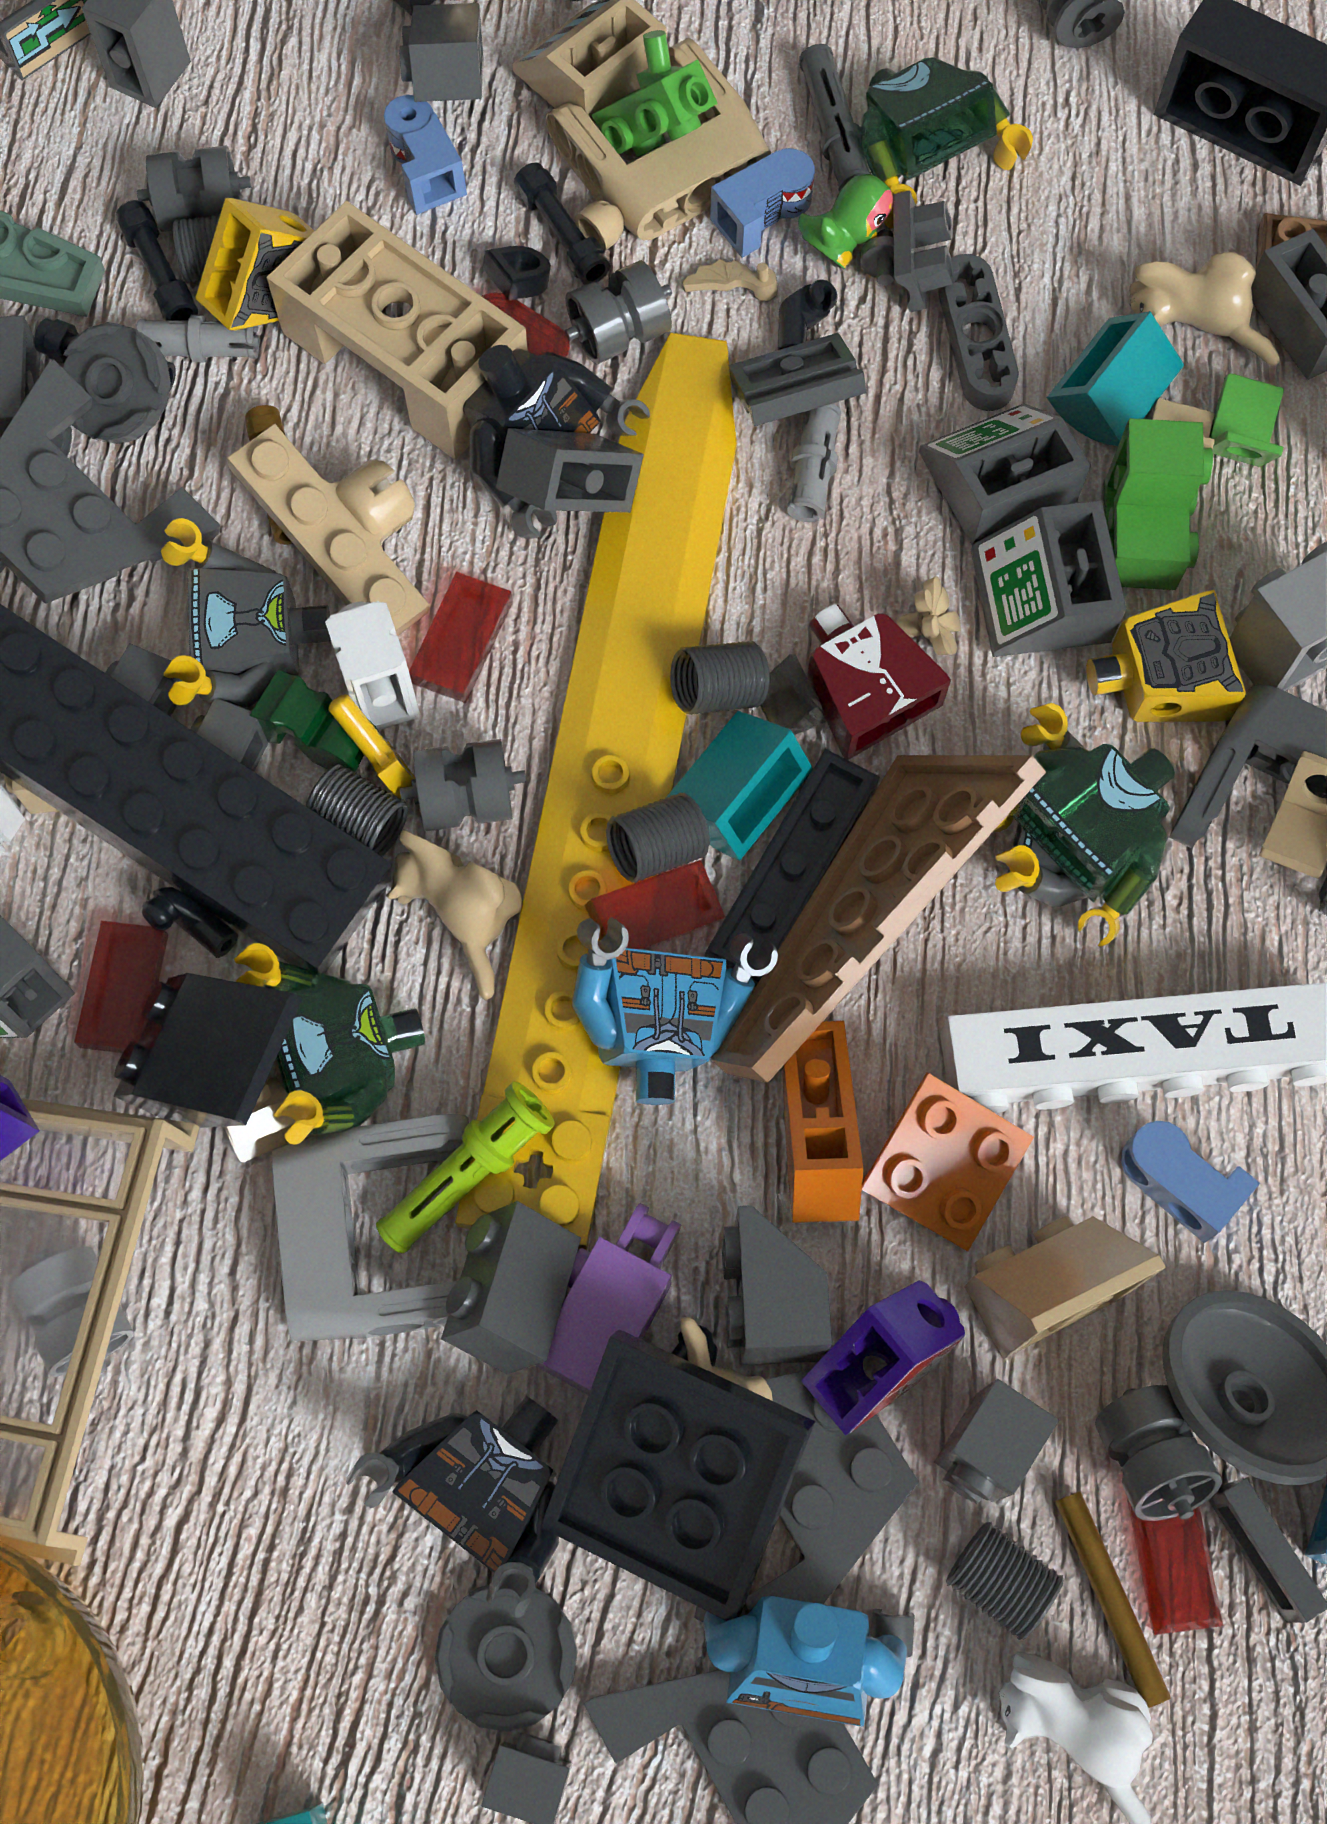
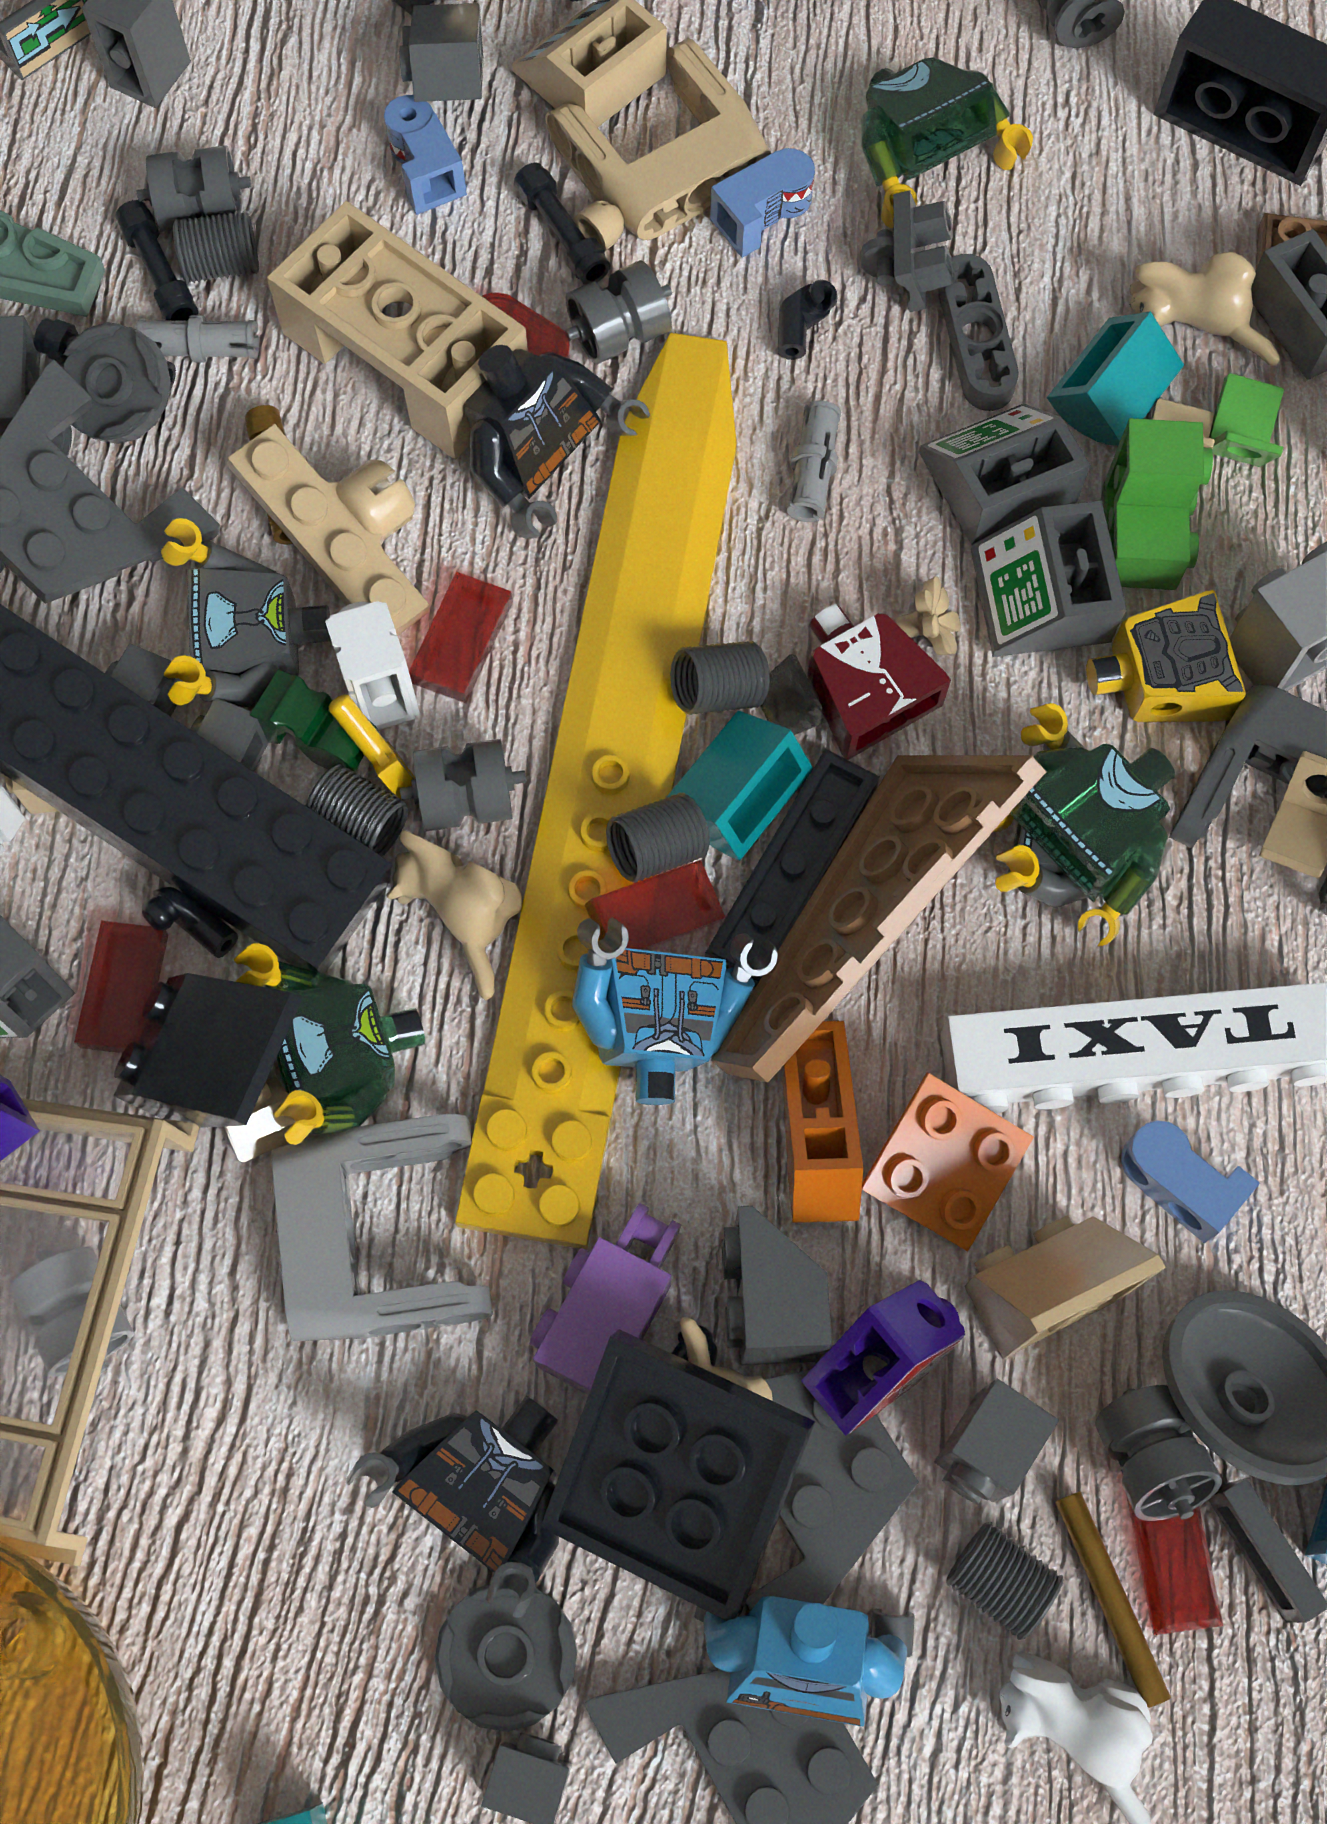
(244, 251): yellow torso -> none
(482, 1142): lime pin -> none
(510, 1288): dark grey brick -> none
(517, 271): black tile -> none
(569, 471): dark grey brick -> none
(665, 102): bright green brick -> none
(728, 275): tan piece -> none
(797, 379): dark grey plate -> none
(822, 76): dark grey pin -> none
(852, 220): bright green animal -> none

